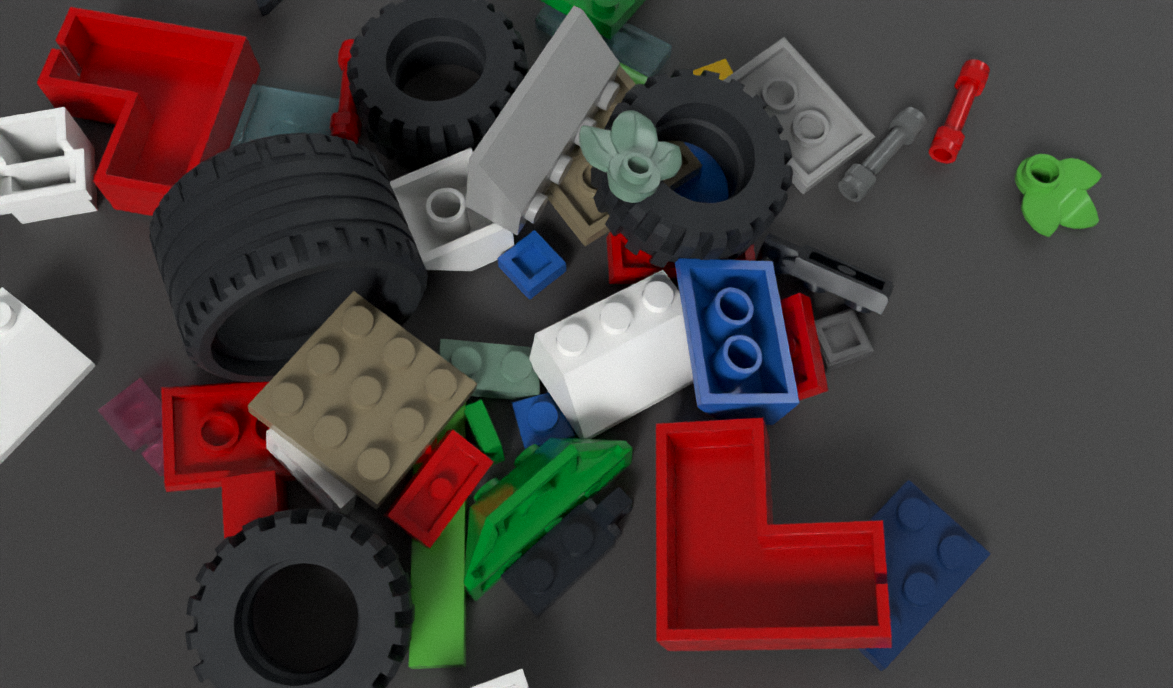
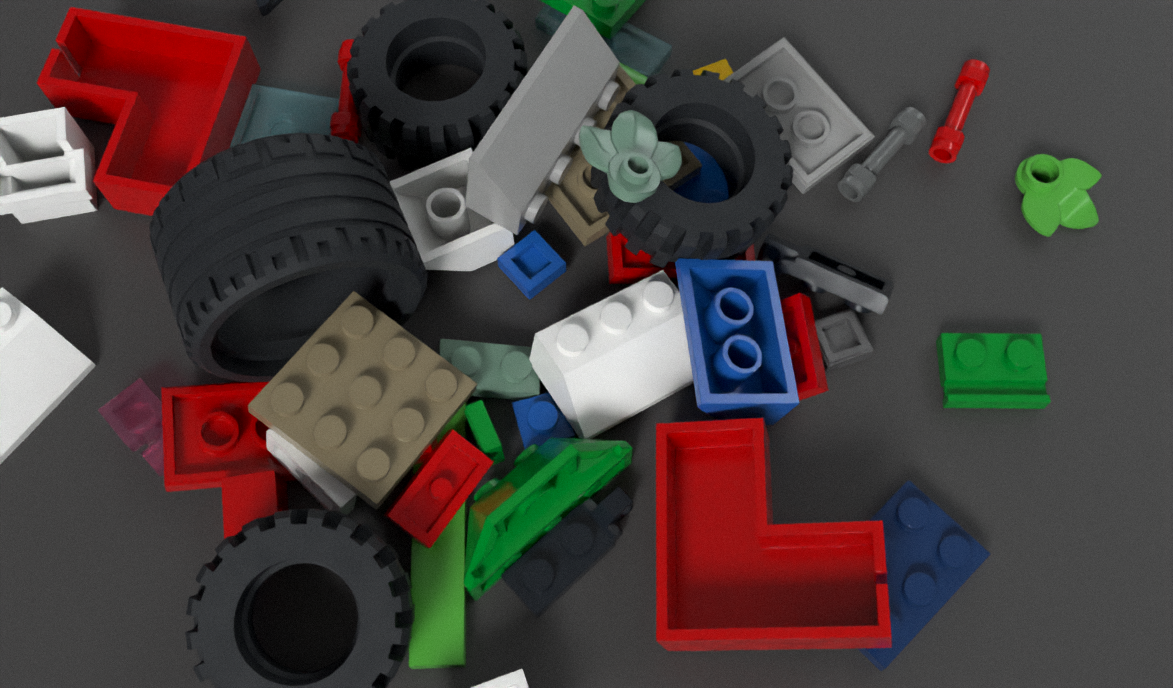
(992, 370): none -> green plate

